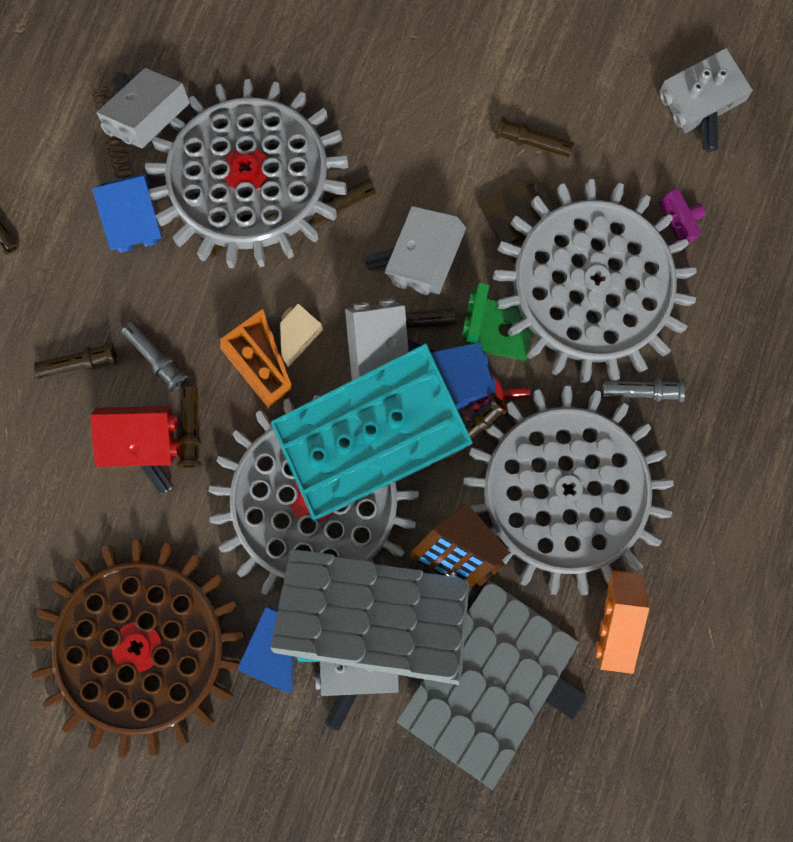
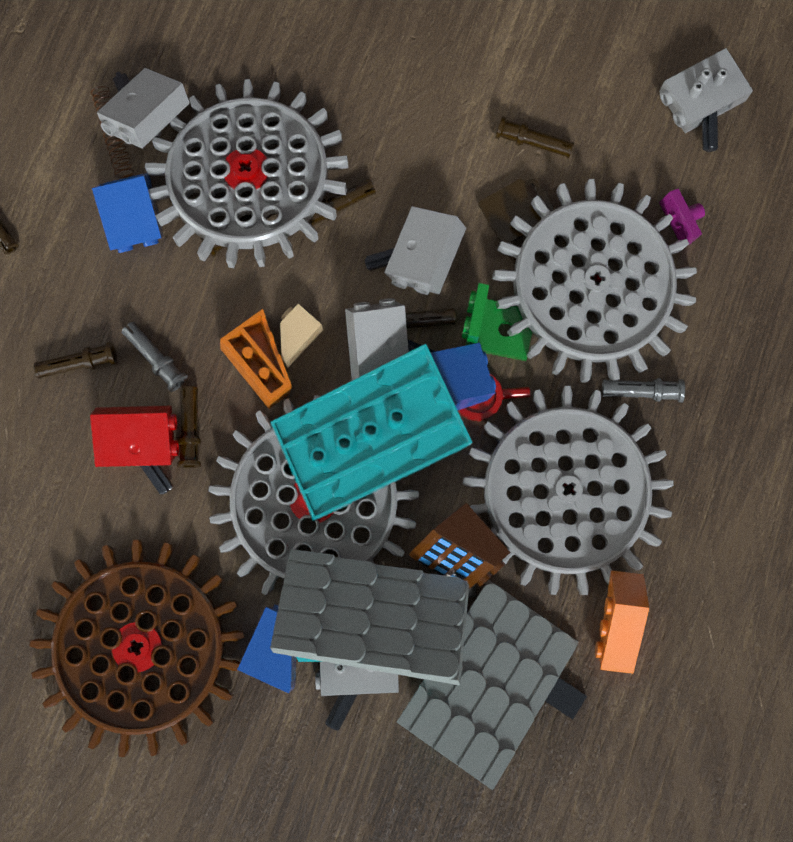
(483, 418): dark brown pin -> none

